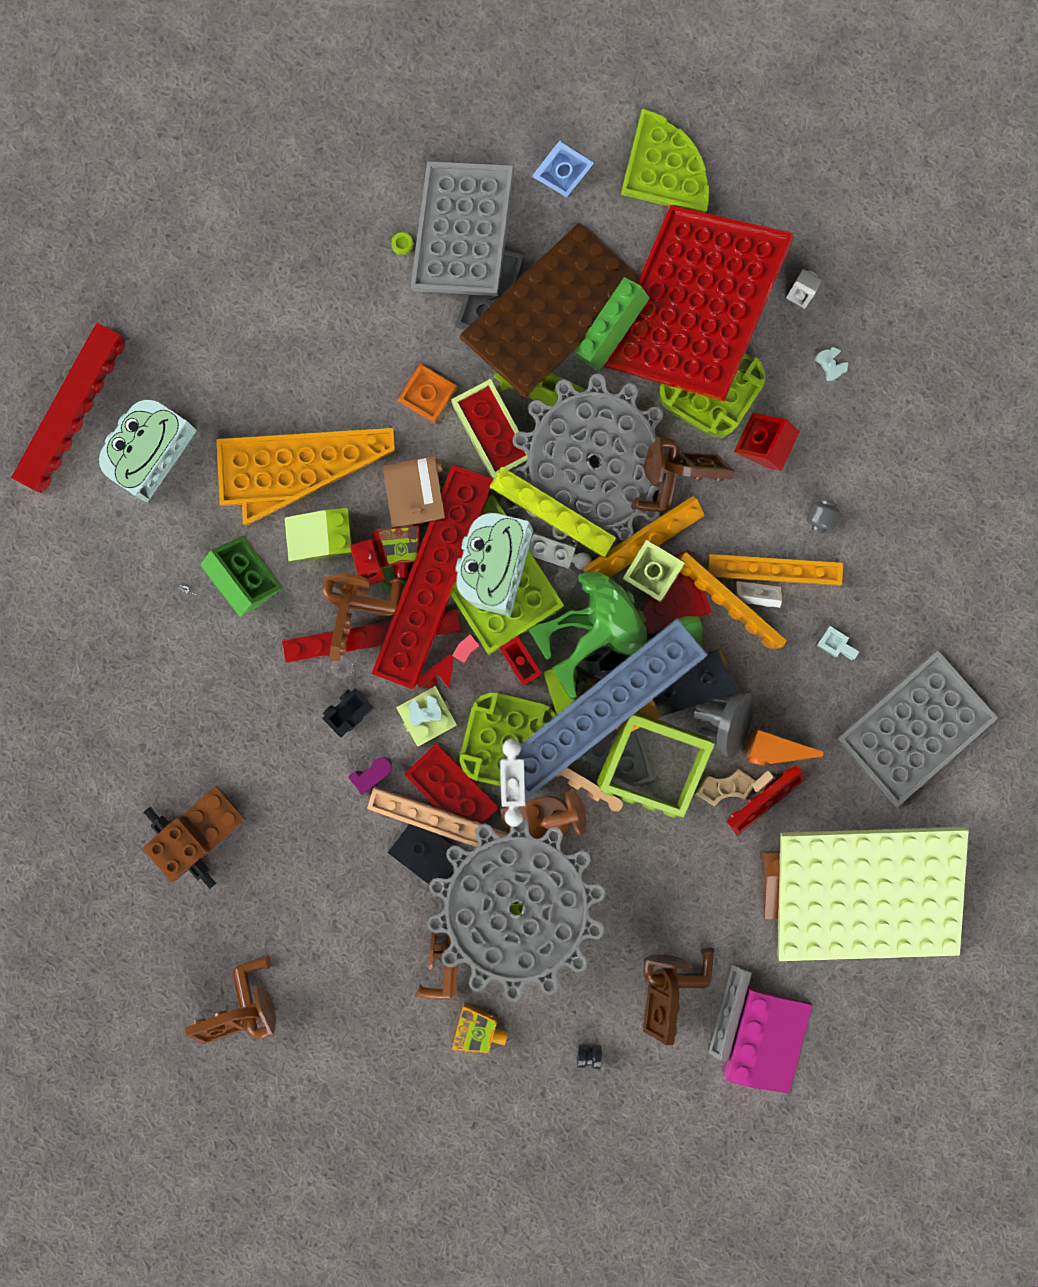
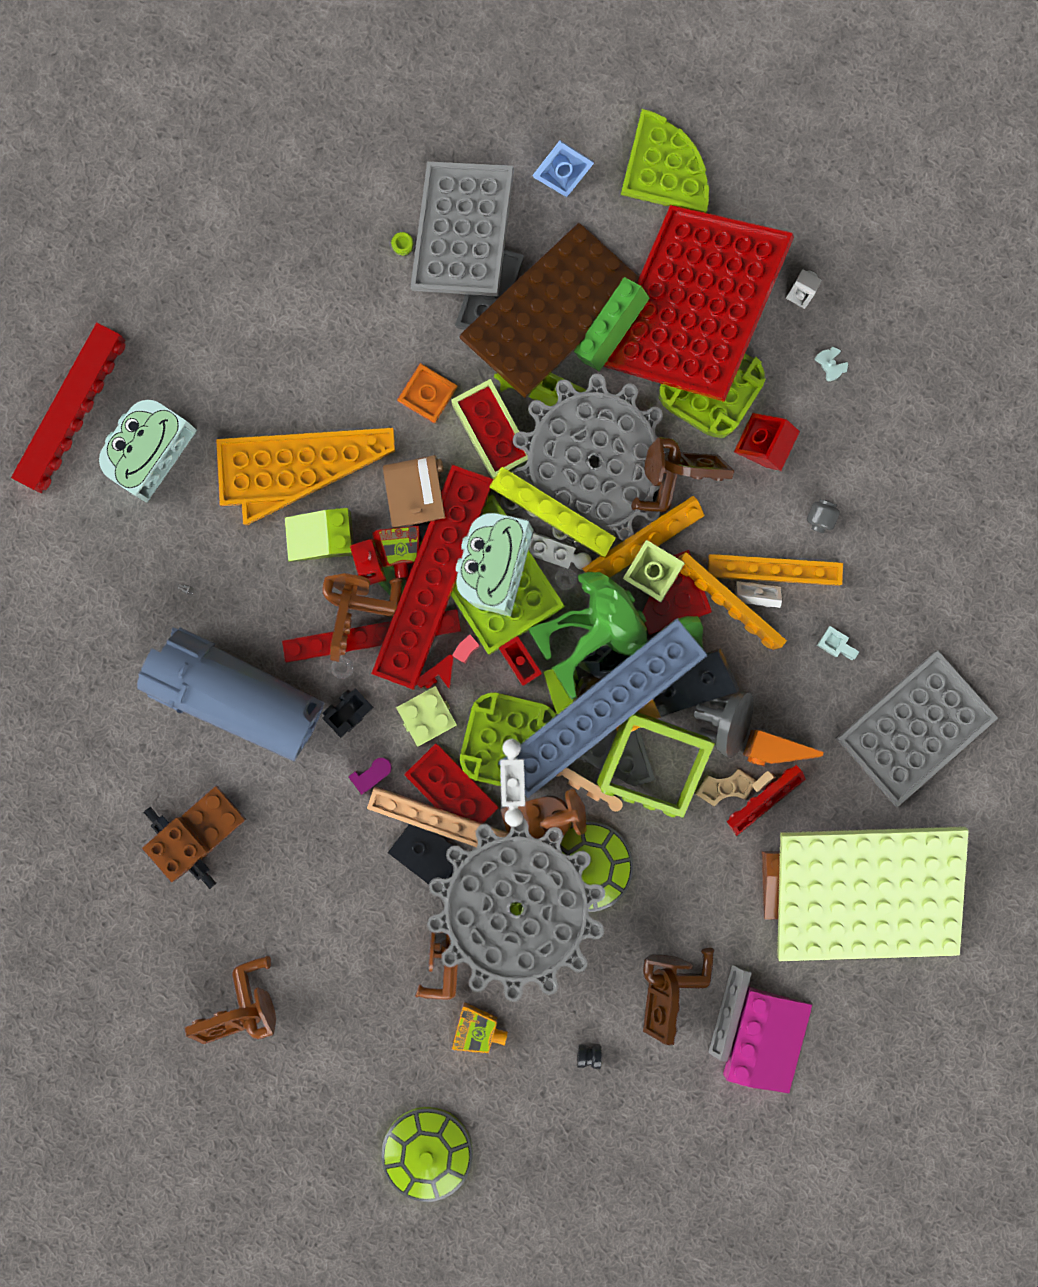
(229, 694): none -> sand blue piece
(240, 575): bright green slope -> none
(419, 715): light aqua piece -> none
(427, 1154): none -> lime dish
(609, 860): none -> lime dish

